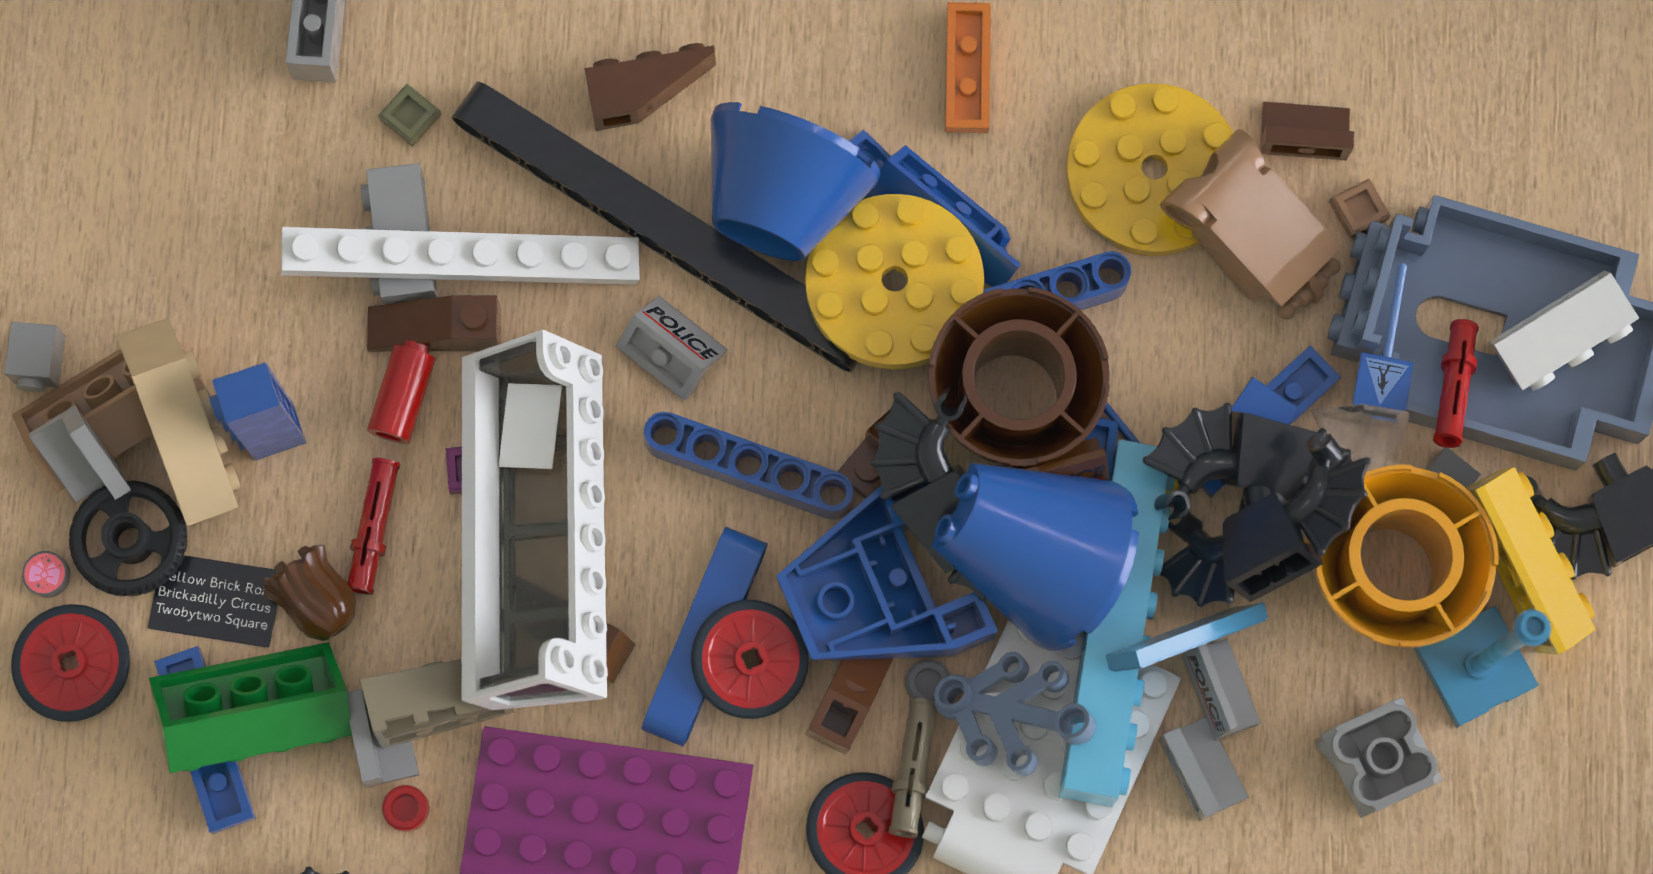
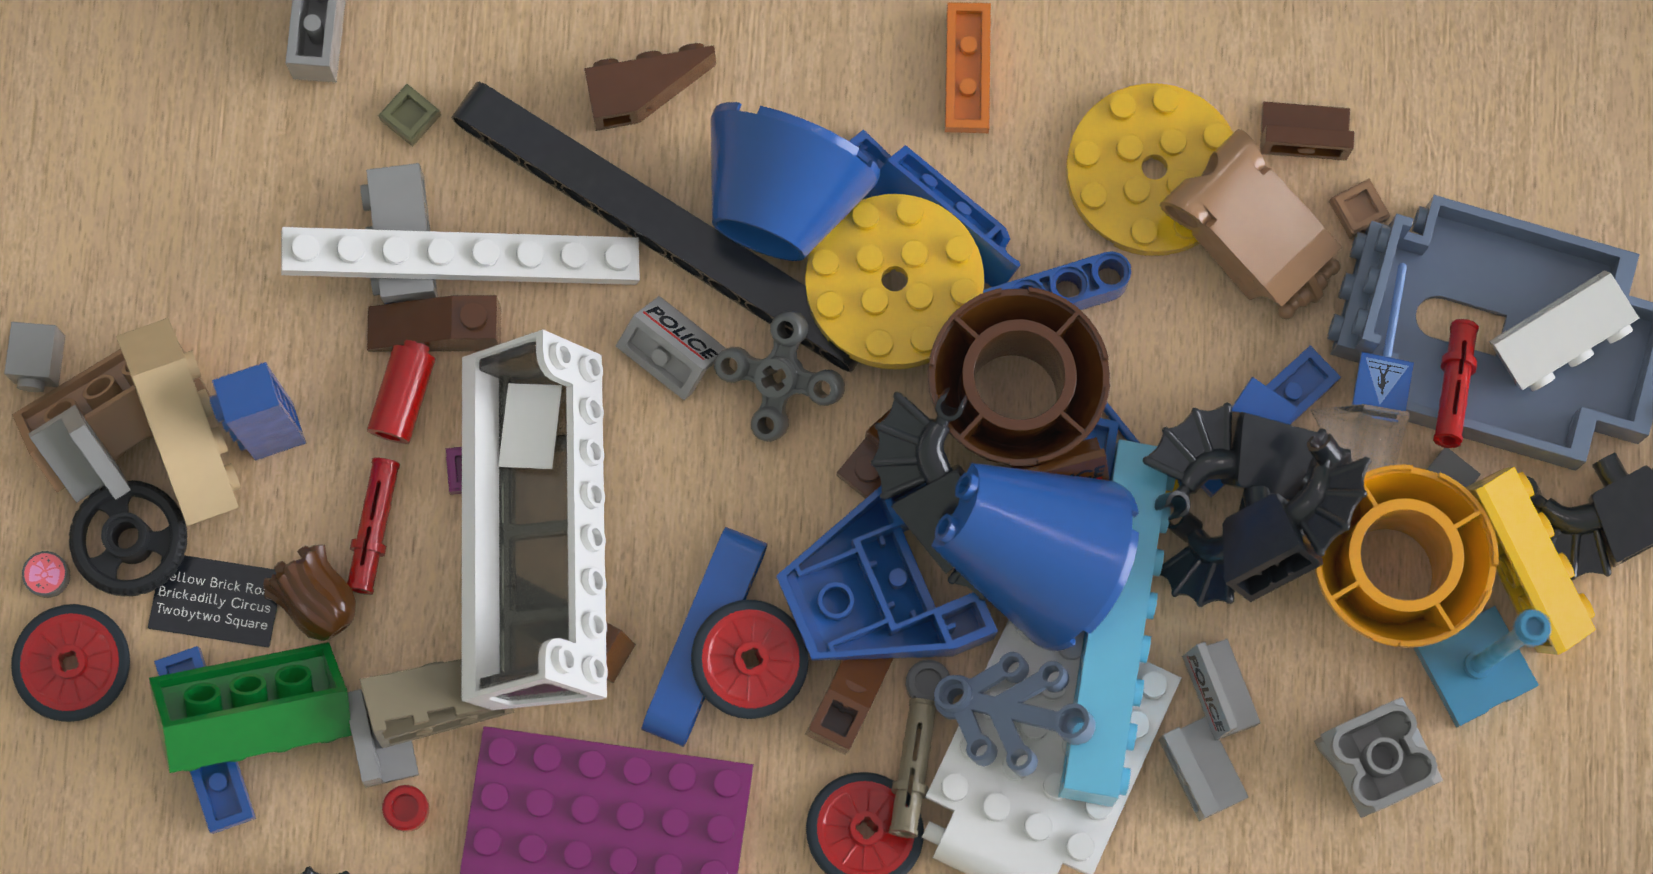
(735, 448): blue beam -> none
(797, 378): none -> dark grey gear
(1186, 637): dark azure tile -> none

